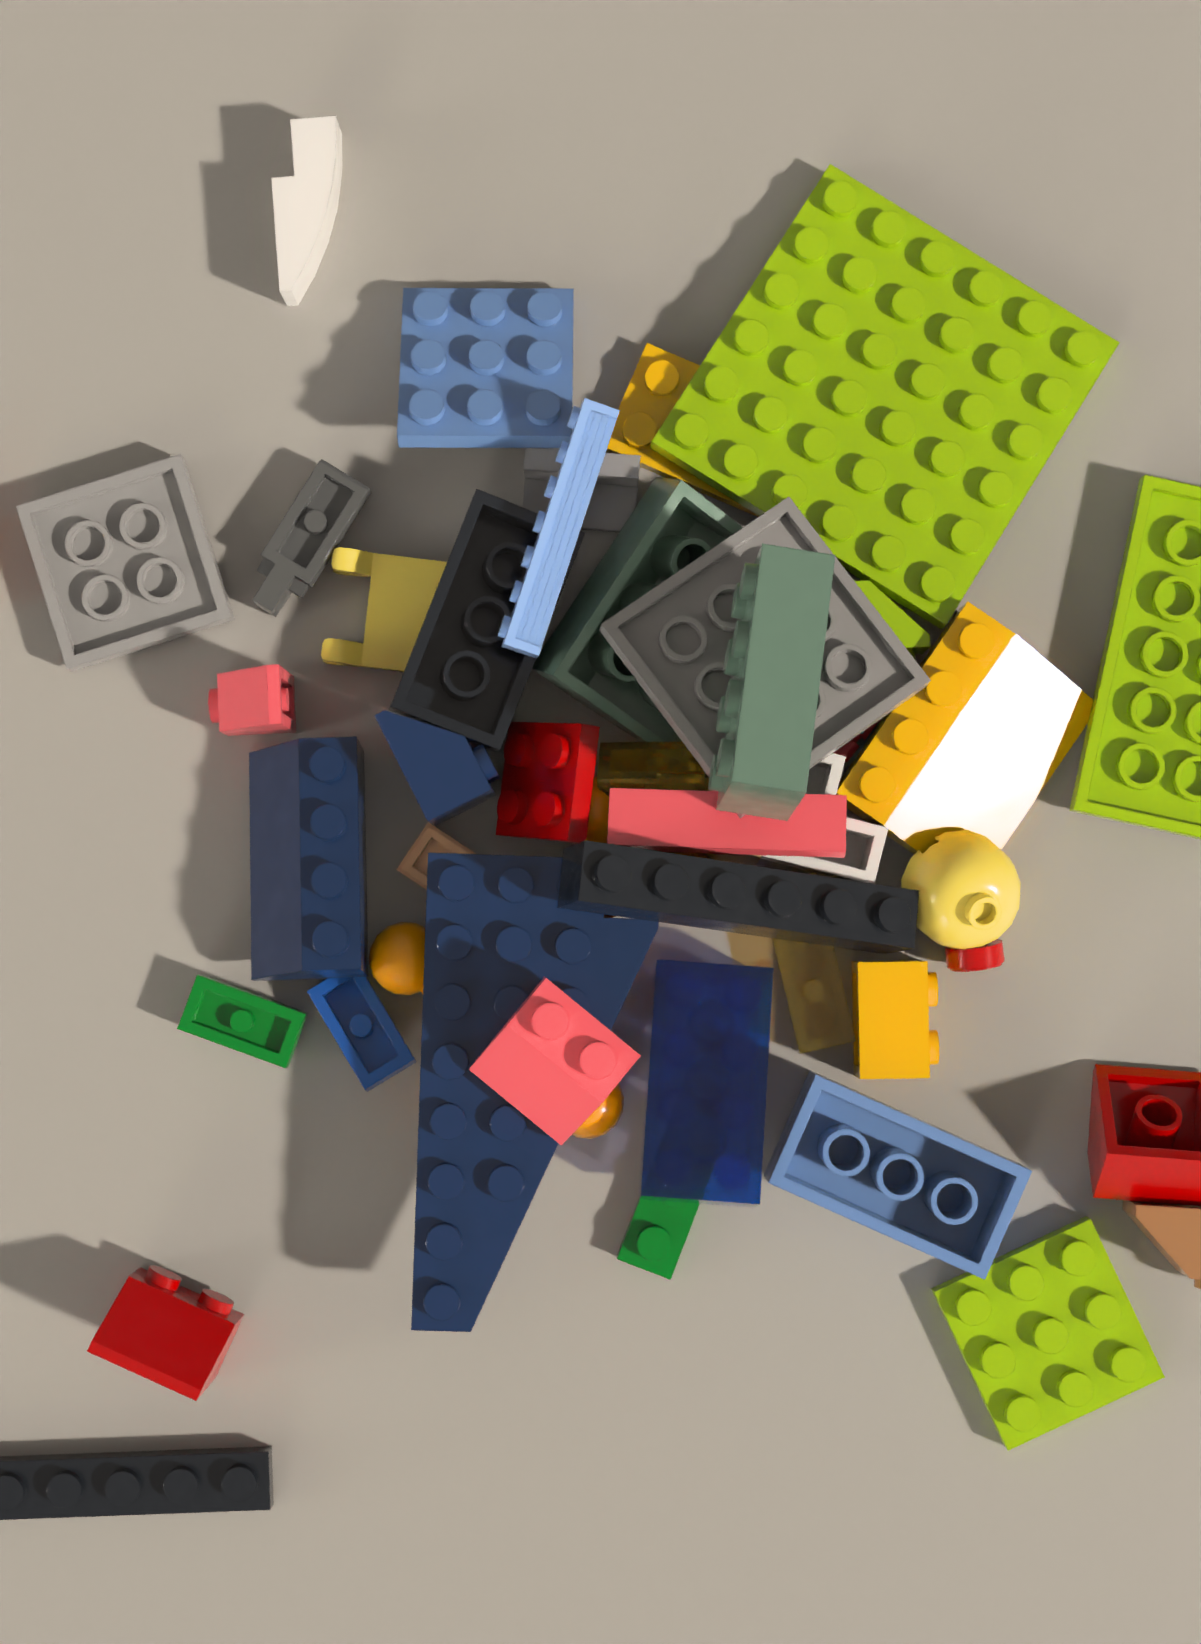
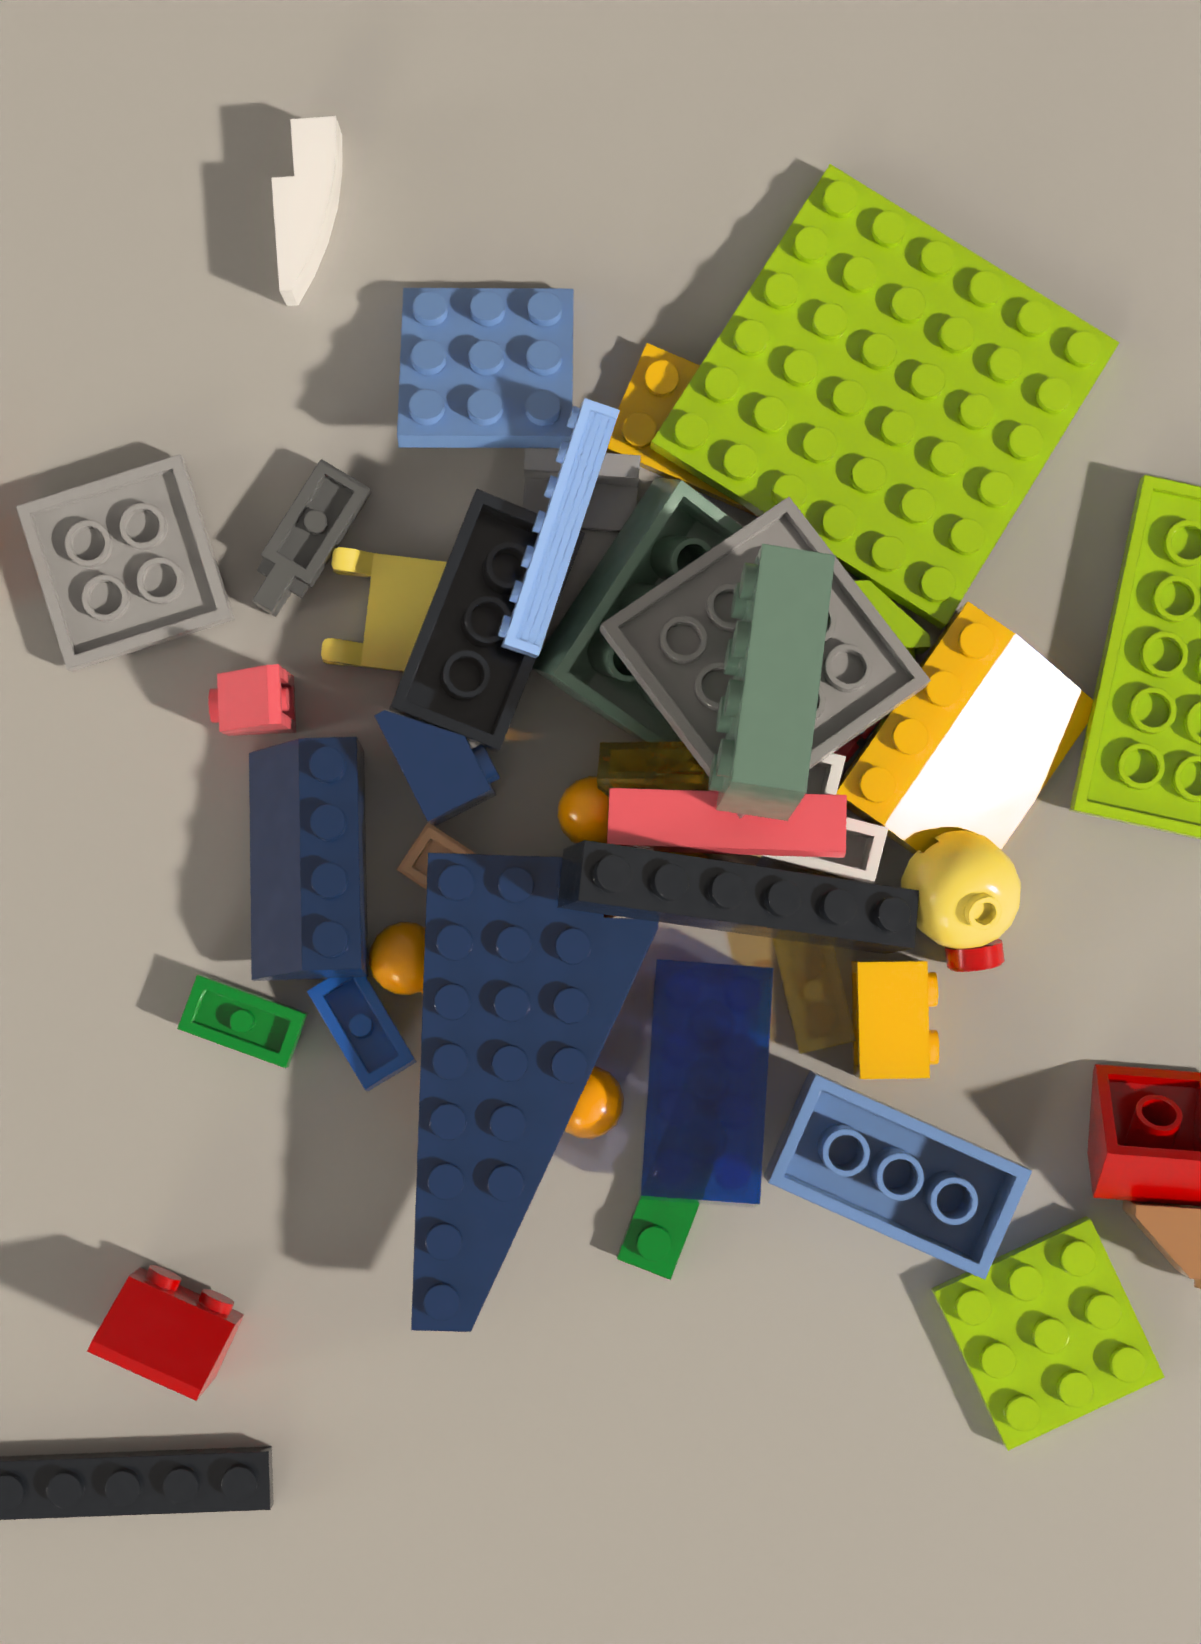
(547, 781): red plate -> none
(554, 1061): coral slope -> none

